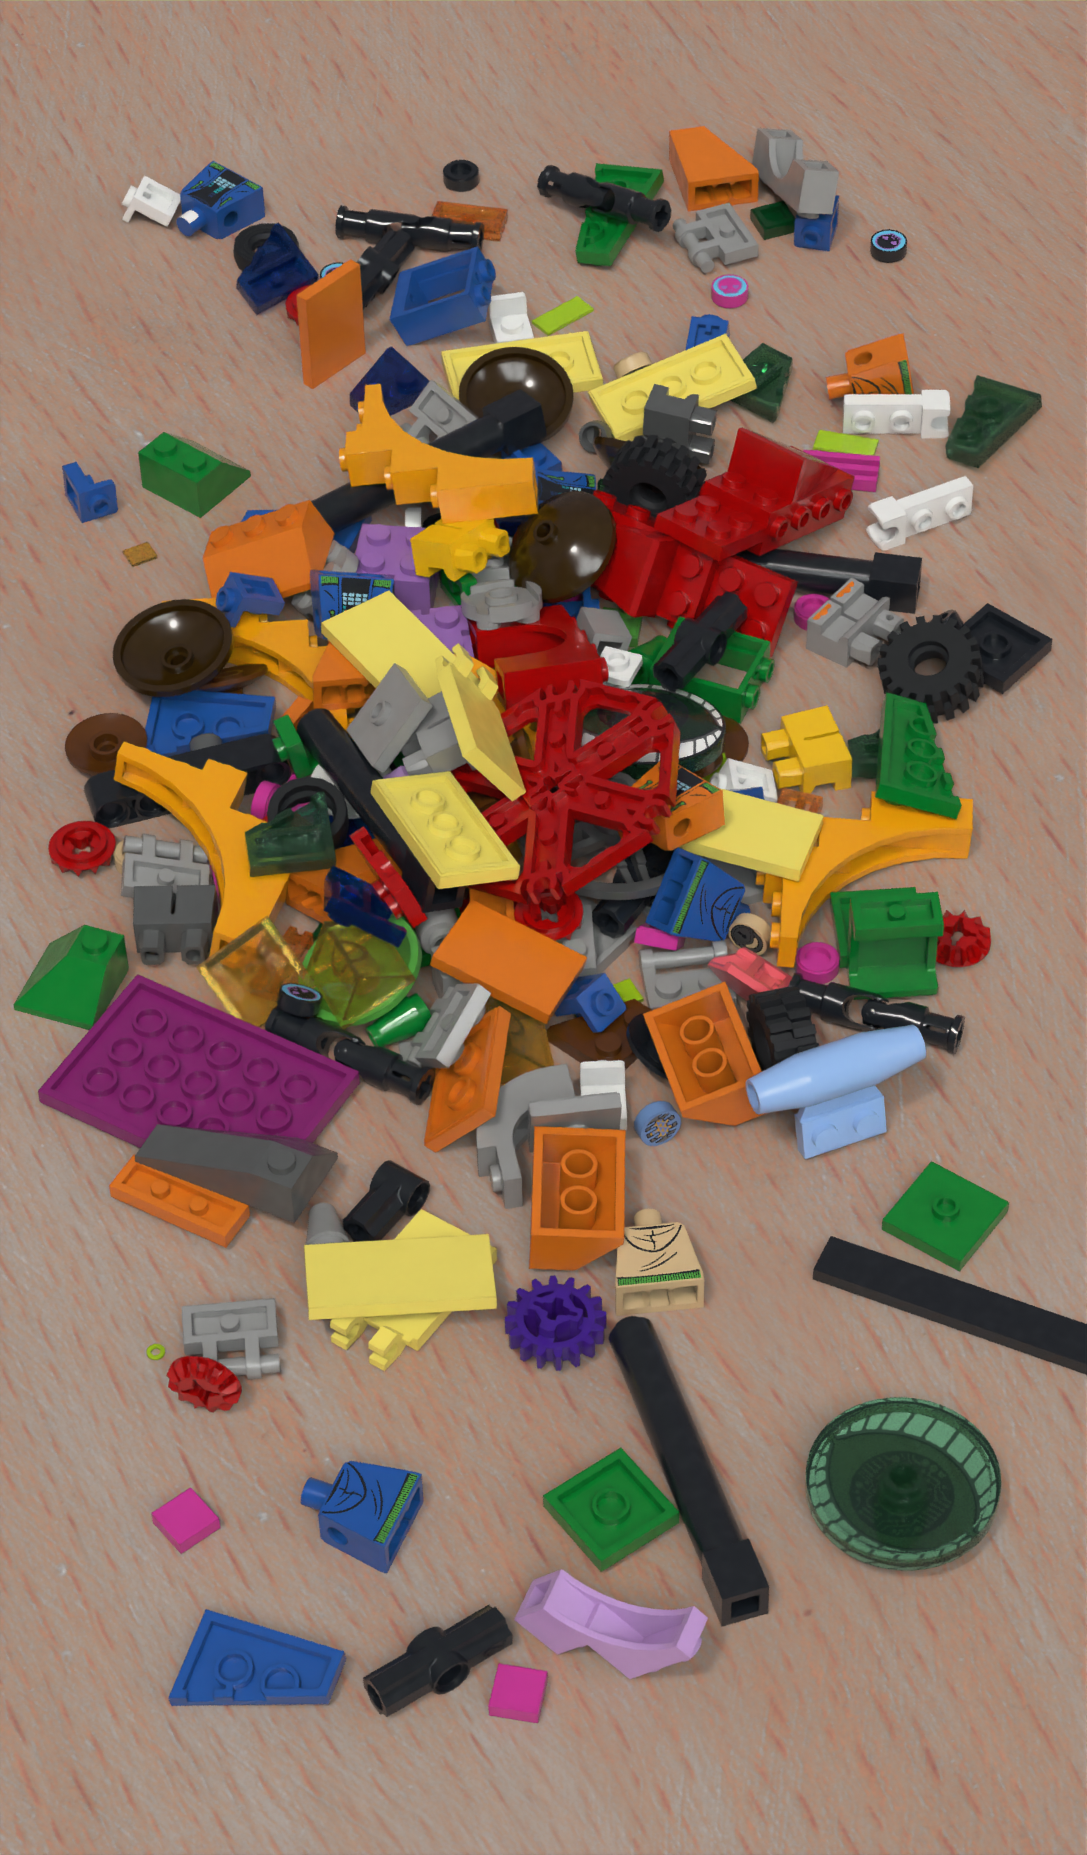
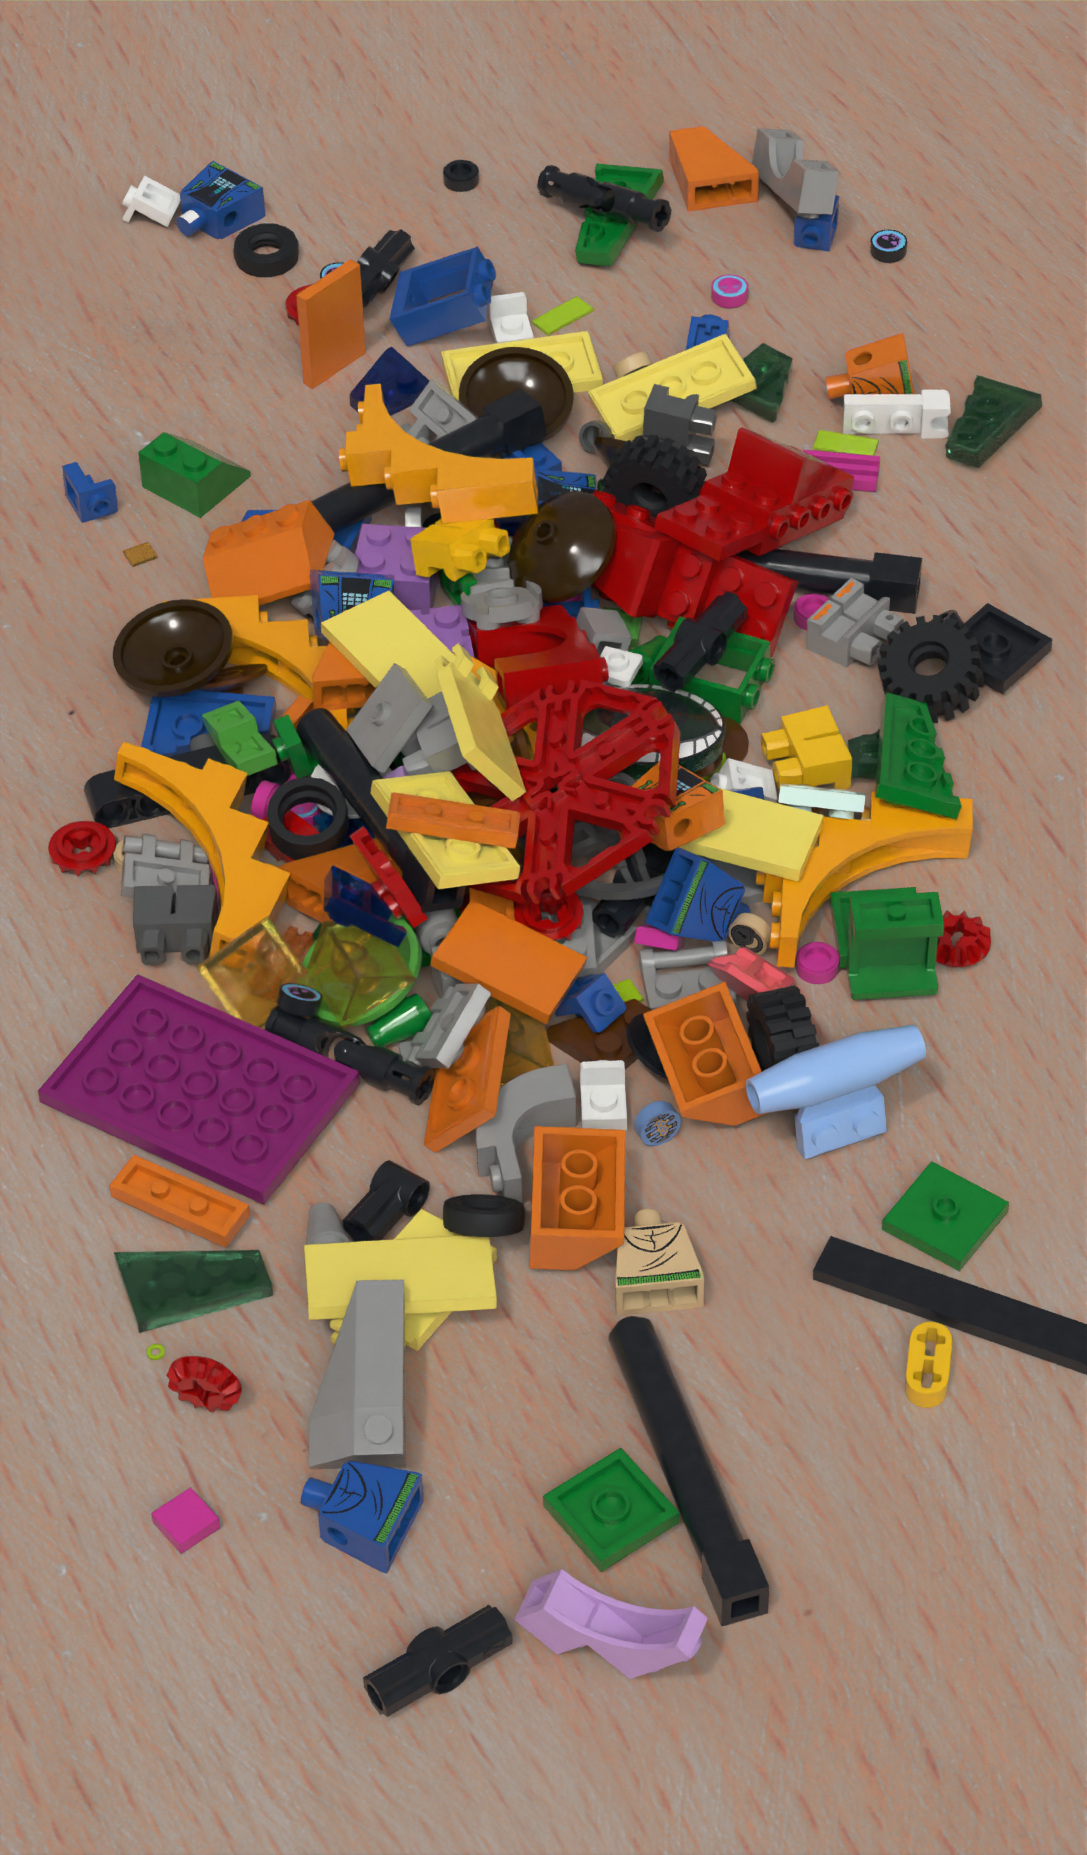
(76, 977): green slope -> none
(96, 741): reddish brown dish -> none
(189, 1284): none -> clear green wing
(232, 1328): light grey plate -> none
(238, 738): none -> bright green slope
(248, 594): blue bracket -> none
(251, 1168): dark grey wedge -> none
(254, 1666): blue wing -> none
(275, 272): clear blue wing -> none
(292, 841): clear green wing -> none
(363, 1388): none -> light grey wedge
(425, 232): black piece -> none
(453, 820): none -> orange tile
(483, 1215): none -> black tyre
(492, 218): clear orange tile -> none
(518, 1693): dark pink tile -> none
(555, 1323): dark purple gear -> none
(583, 1111): light grey plate -> none
(725, 237): light grey plate -> none
(773, 220): dark green tile -> none
(833, 1004): black piece -> none
(838, 801): none -> light aqua plate
(903, 1483): clear green dish -> none
(919, 512): white plate -> none
(936, 1365): none -> yellow beam

